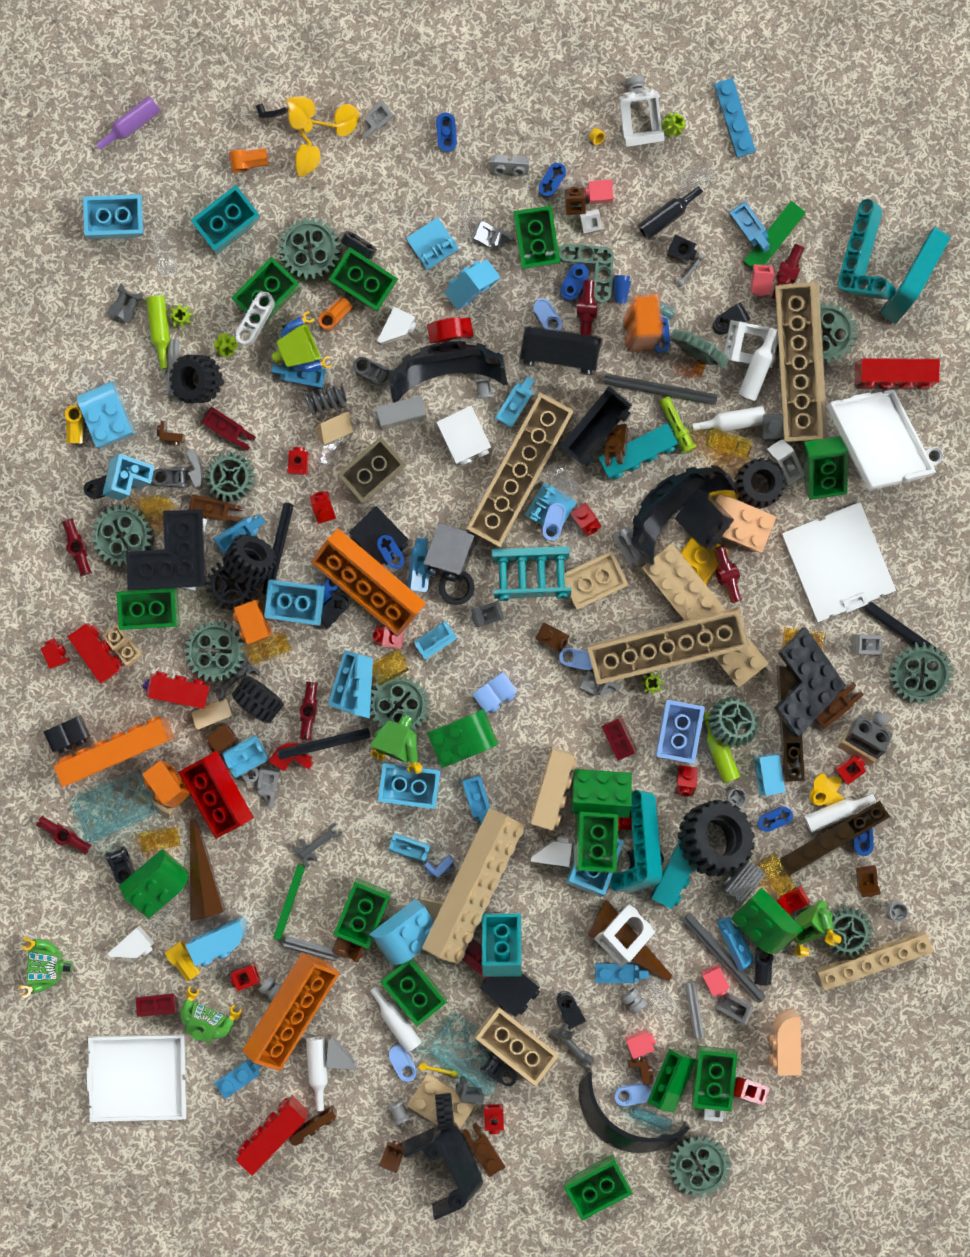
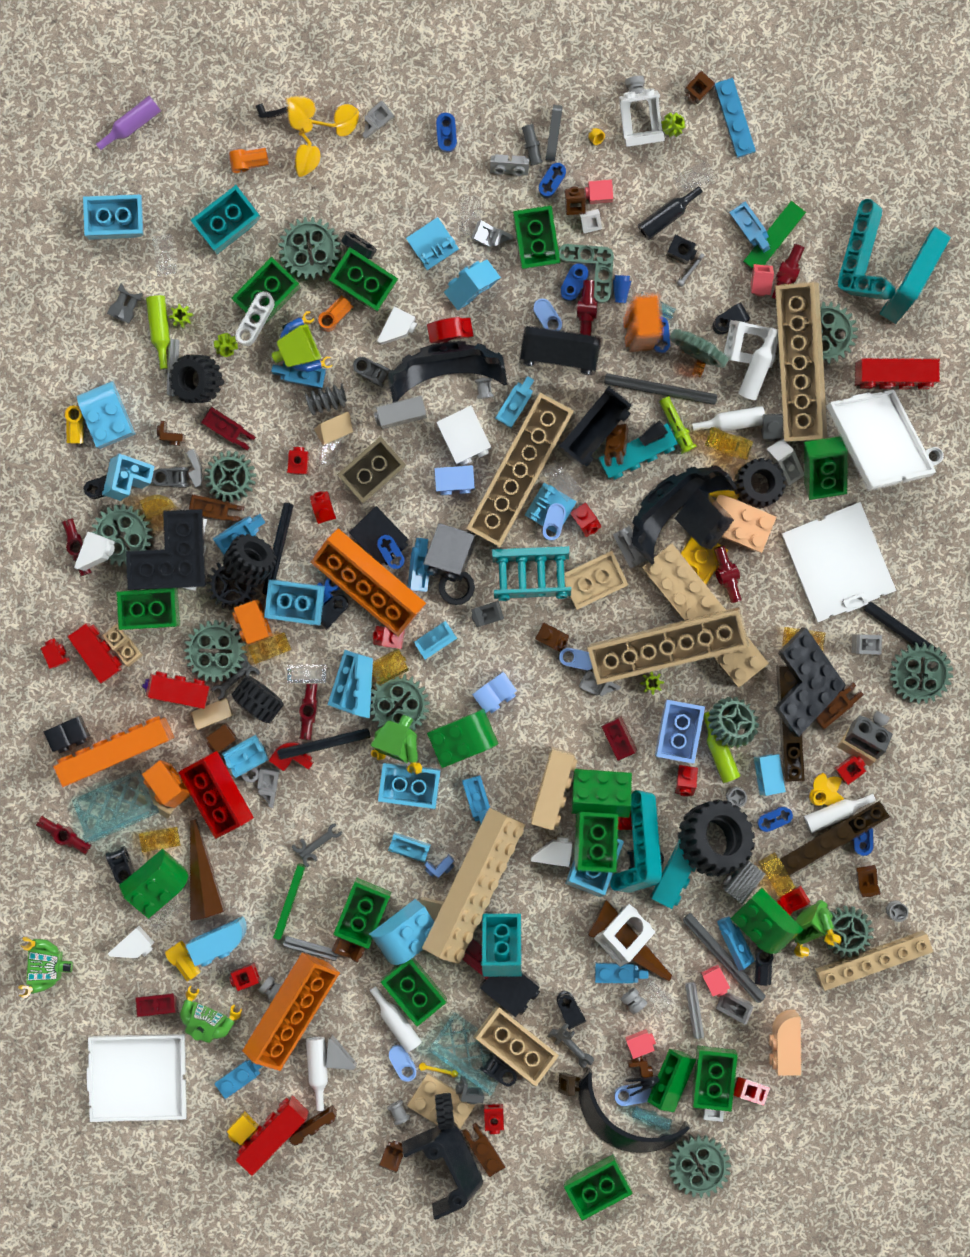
(94, 551): none -> white slope
(242, 1128): none -> yellow brick
(307, 674): none -> clear slope
(454, 479): none -> light blue brick
(532, 144): none -> dark grey pin
(554, 132): none -> dark grey beam
(567, 1084): none -> dark brown tile
(646, 1083): none -> black piece
(653, 433): none -> black cone
(700, 81): none -> reddish brown brick

